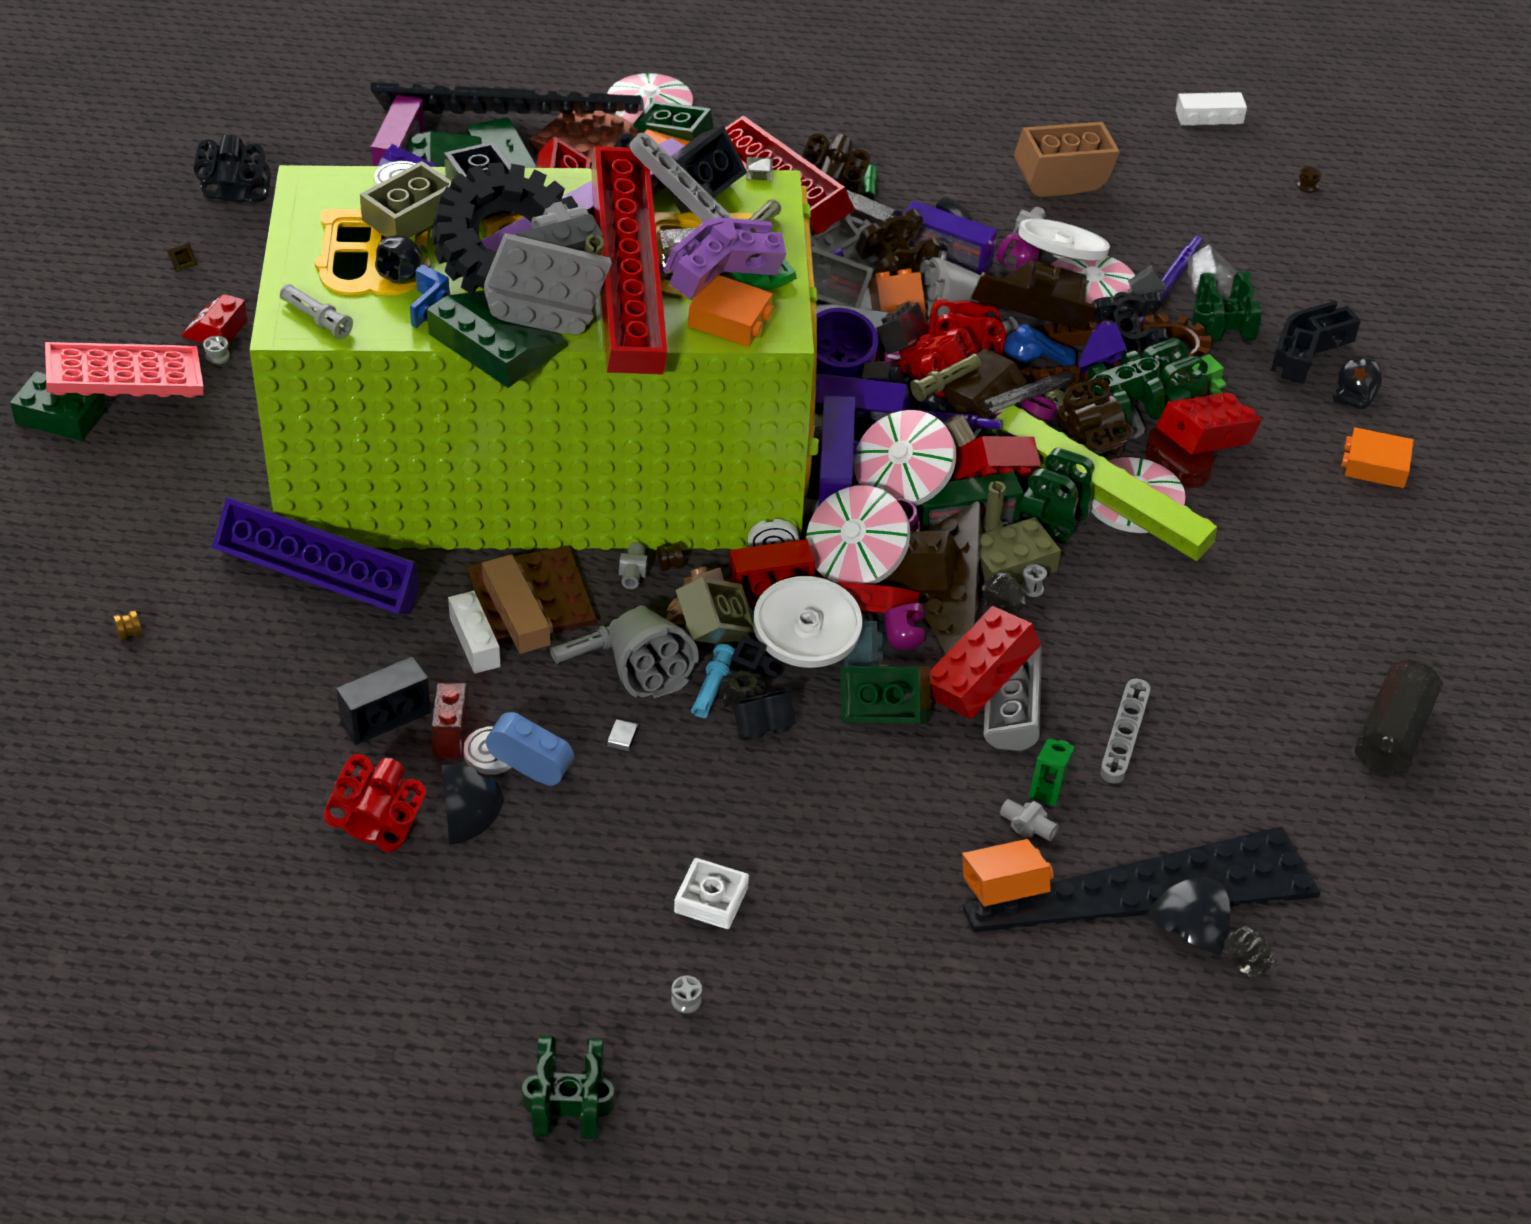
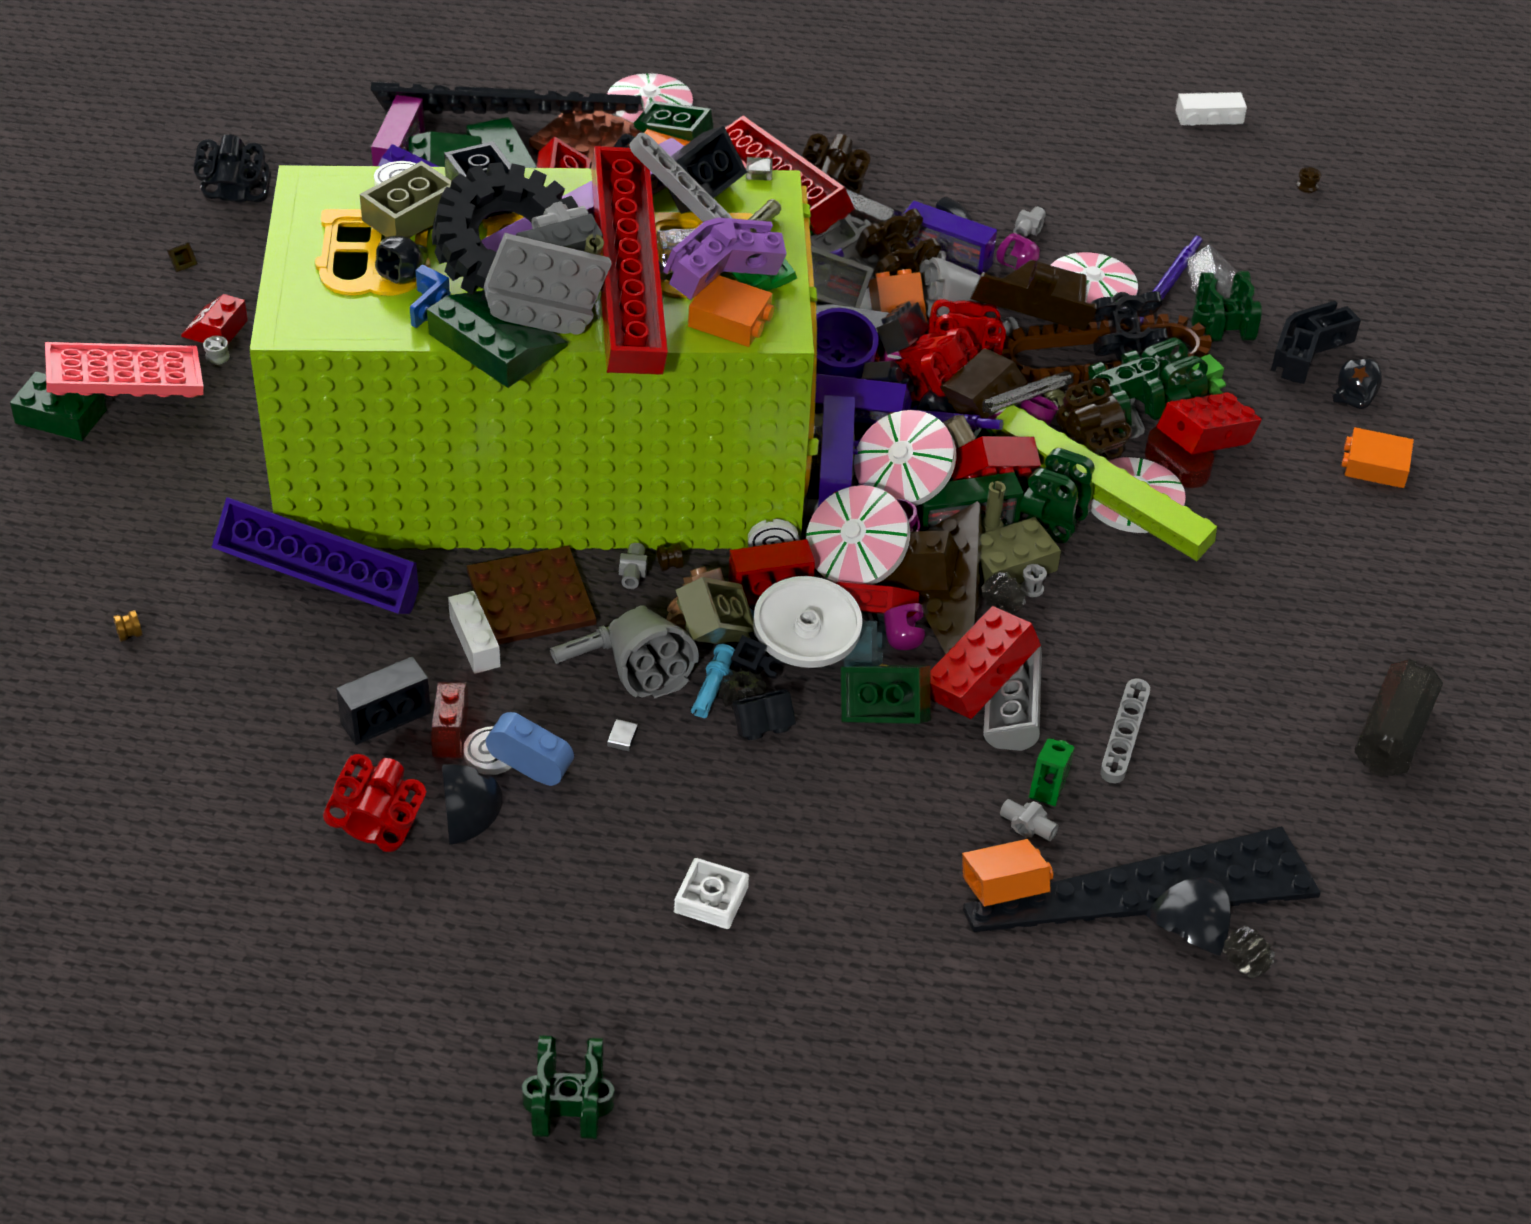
(333, 320): light grey pin -> none
(516, 603): medium nougat brick -> none
(689, 987): light grey wheel -> none
(869, 184): green piece -> none
(937, 380): olive pin -> none
(1028, 344): blue hair -> none
(1063, 240): white dish -> none
(1066, 158): medium nougat brick -> none
(1103, 346): dark purple slope -> none
(1145, 282): dark grey brick -> none

